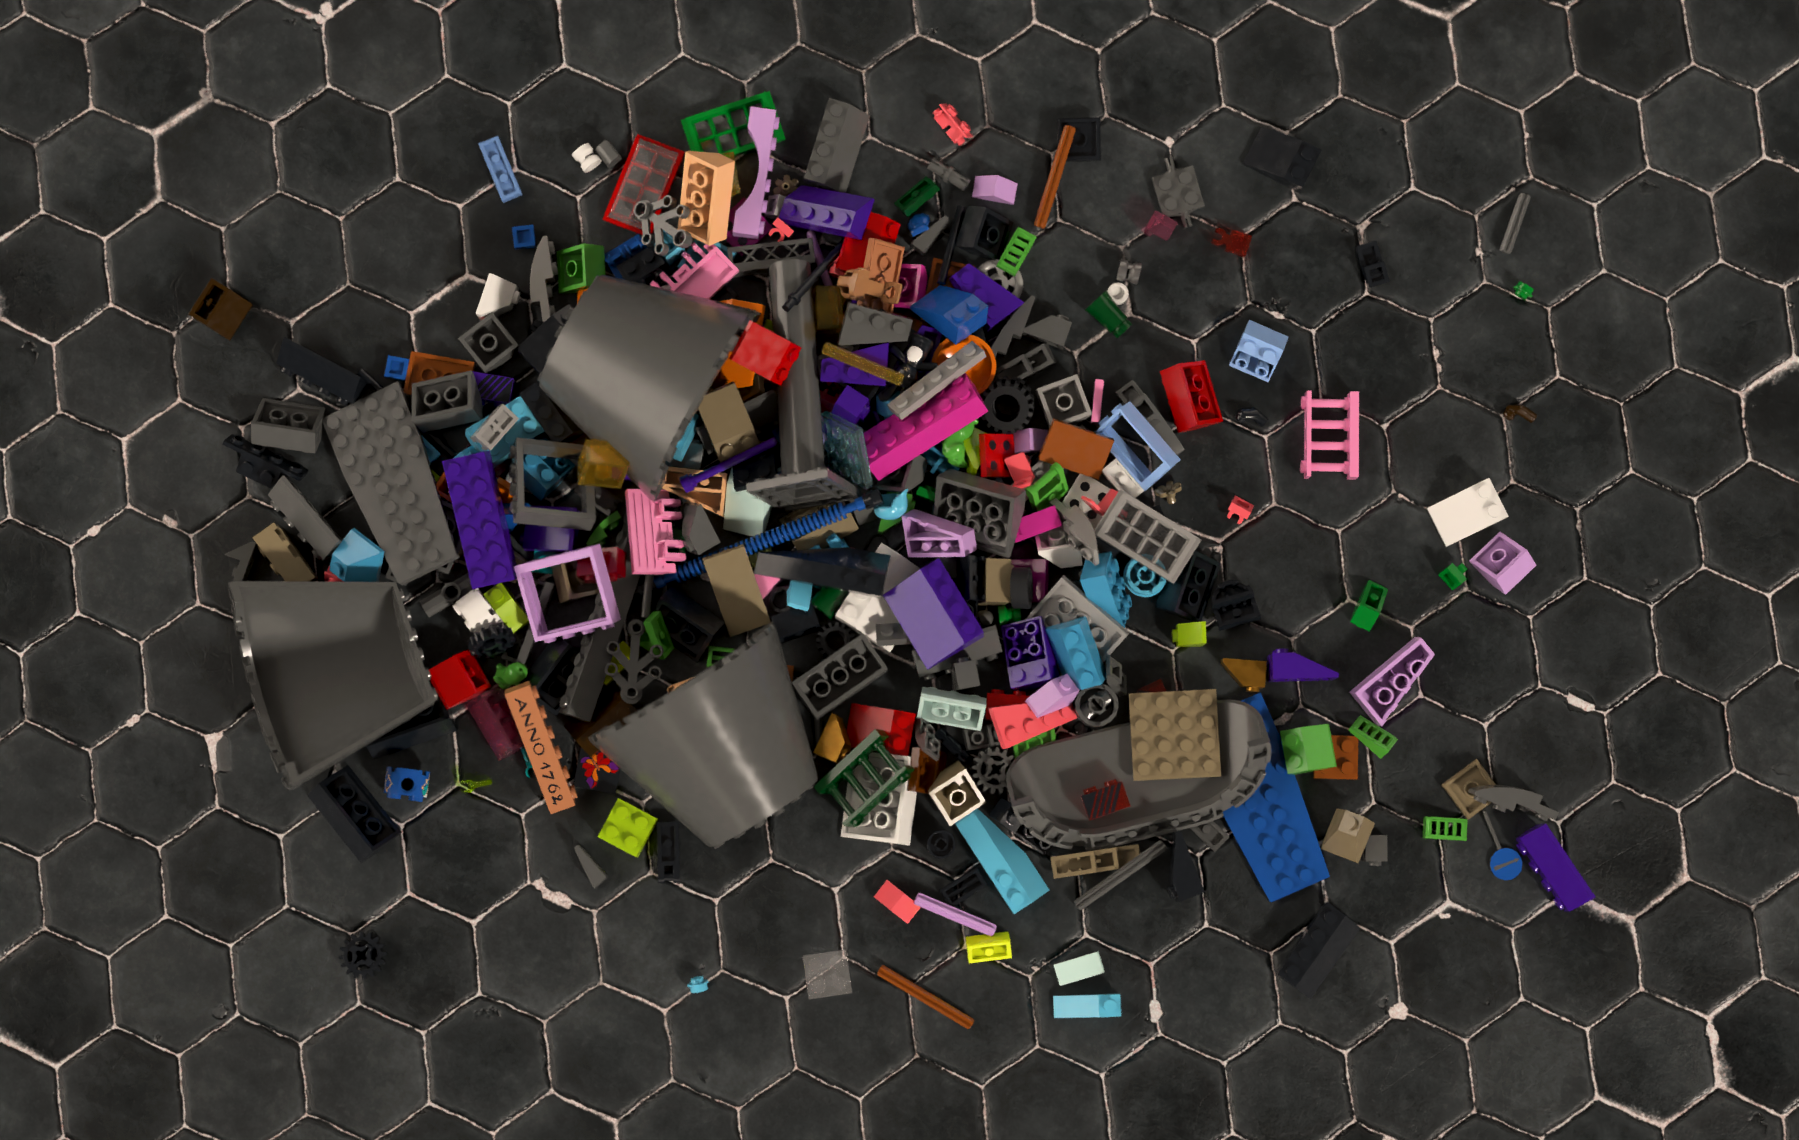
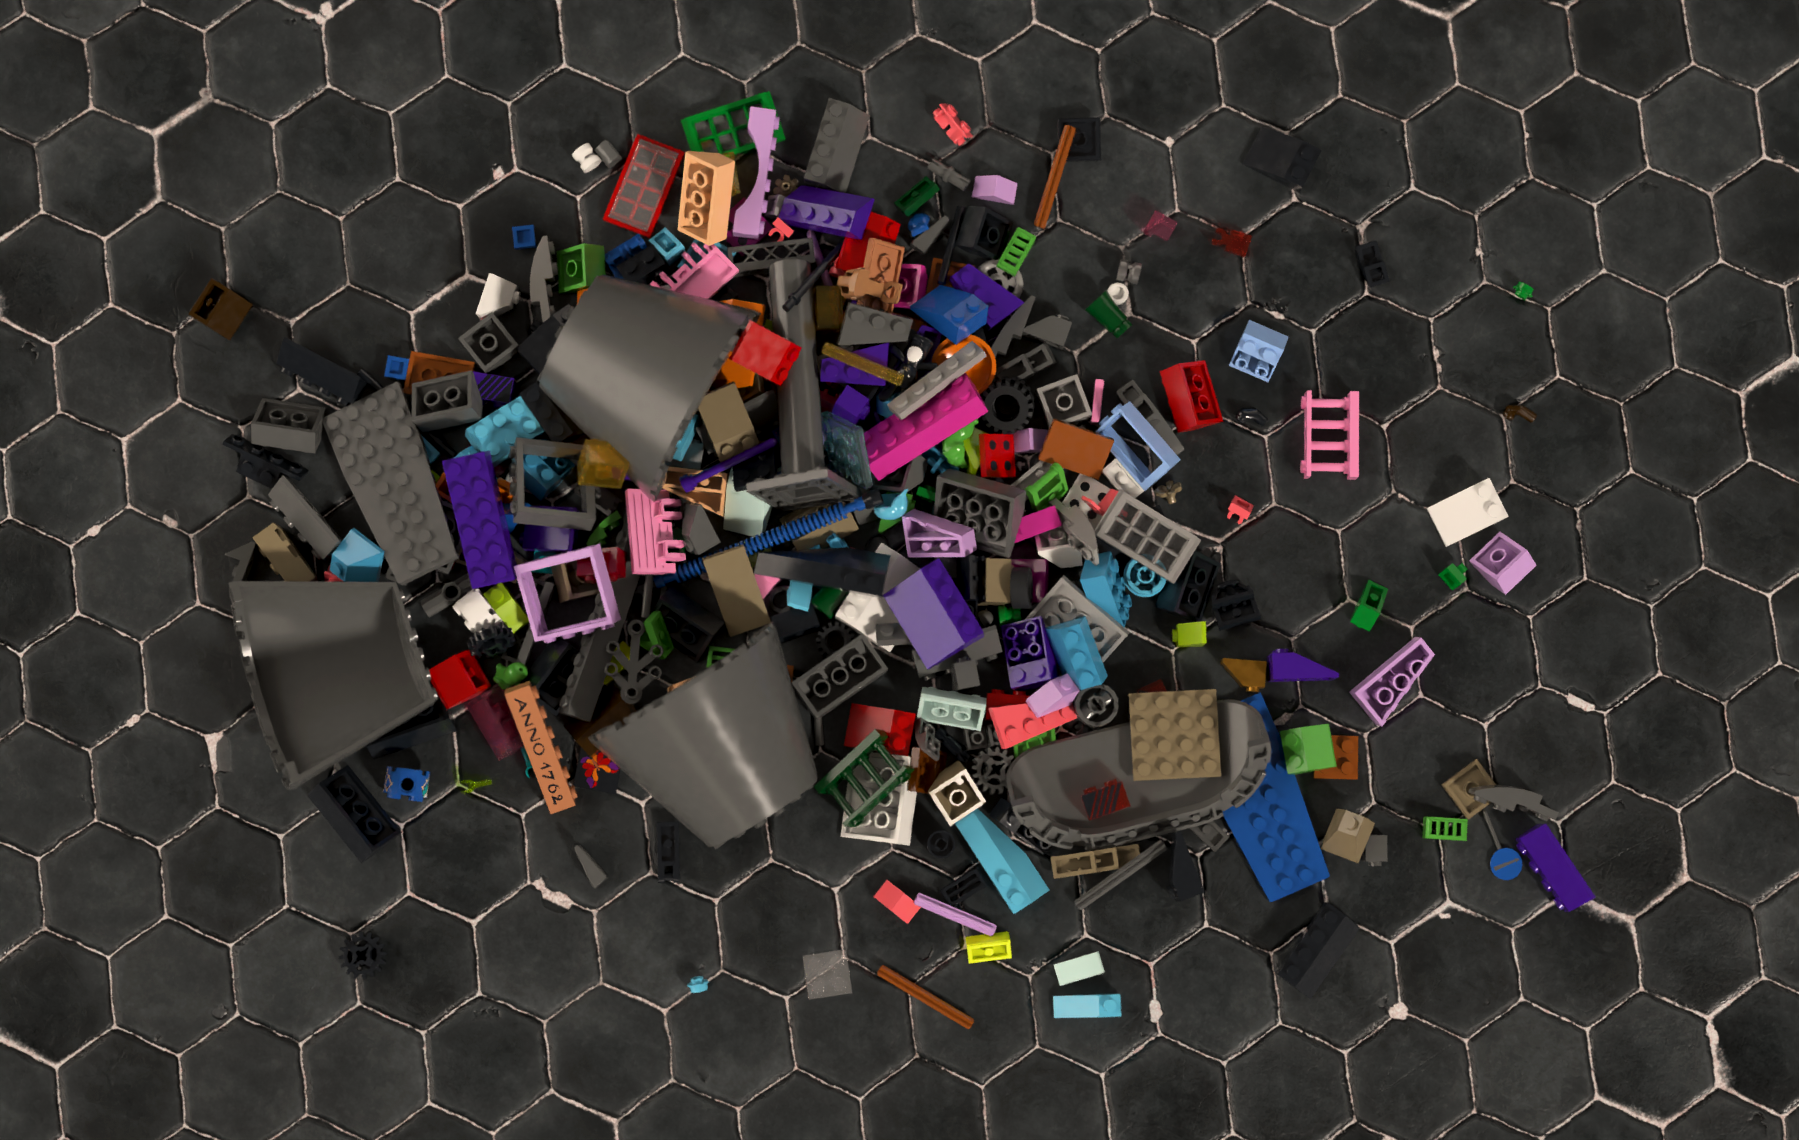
(494, 427): light grey hinge -> none
(500, 169): medium blue tile -> none
(628, 827): lime brick -> none
(645, 212): dark grey plant -> none
(834, 741): pearl gold slope -> none
(1020, 470): coral bracket -> none
(1115, 678): dark grey slope -> none
(1178, 192): dark grey plate -> none
(1384, 741): bright green slope -> none
(1515, 223): dark grey axle -> none

